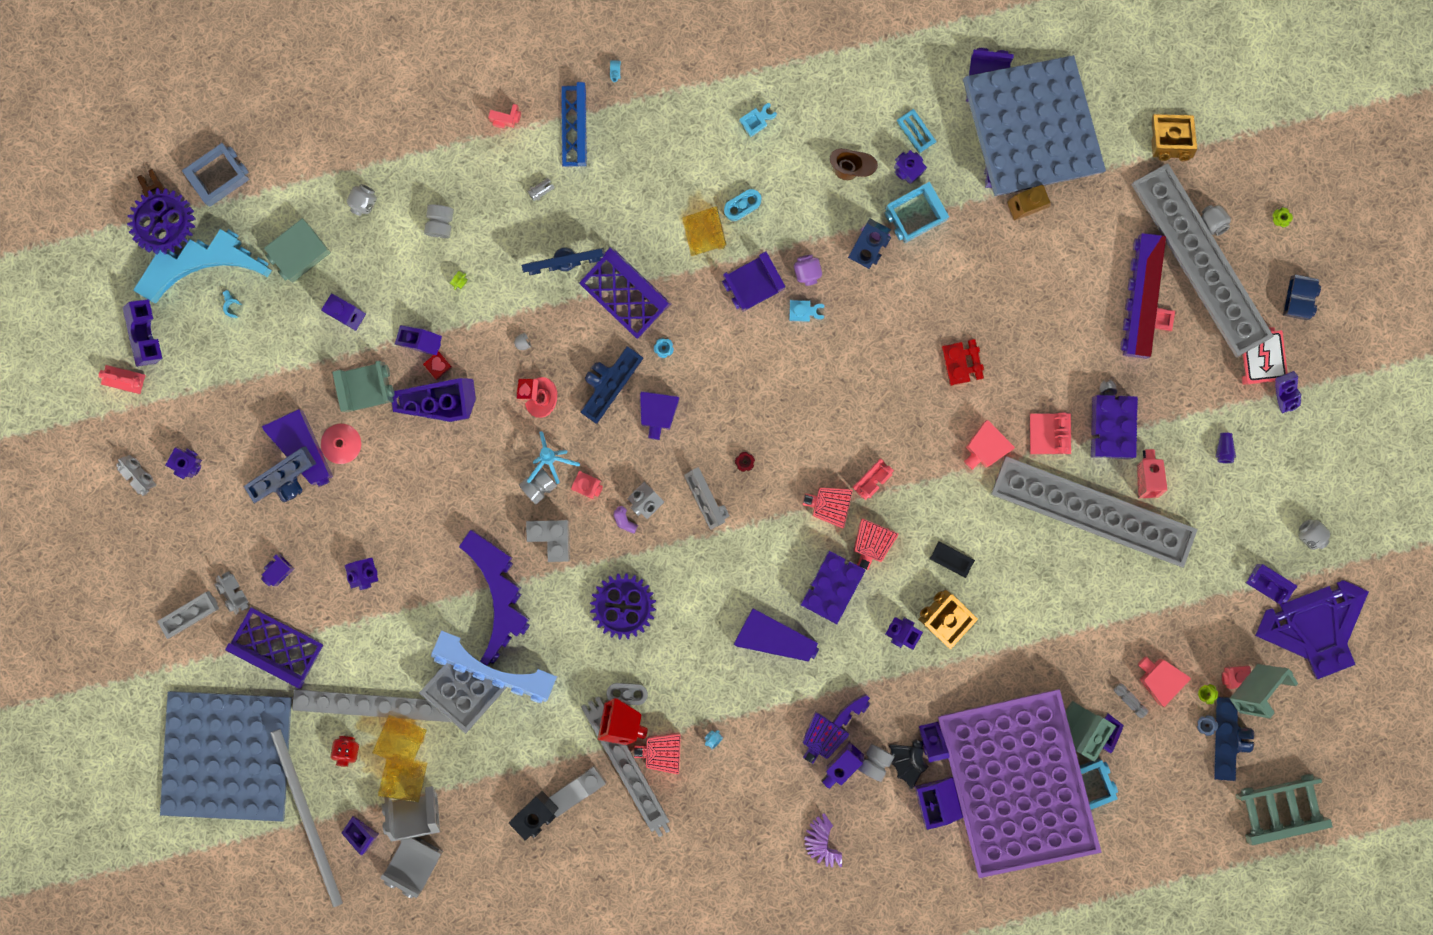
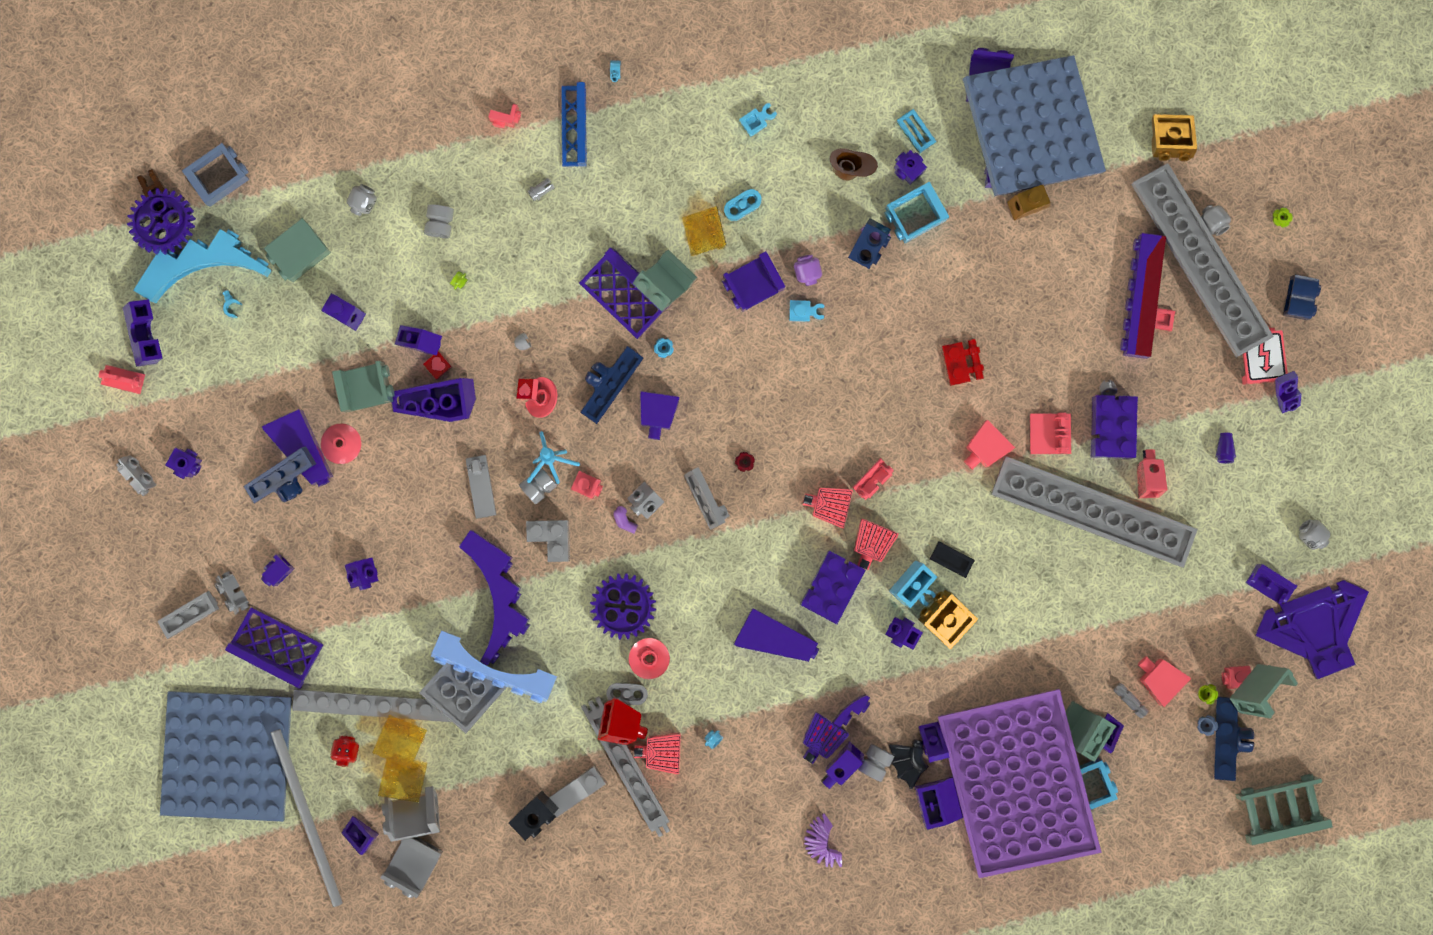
(481, 486): none -> light grey hinge
(563, 260): dark blue plate -> none
(638, 661): none -> coral dish
(665, 280): none -> sand green panel
(913, 584): none -> medium azure brick

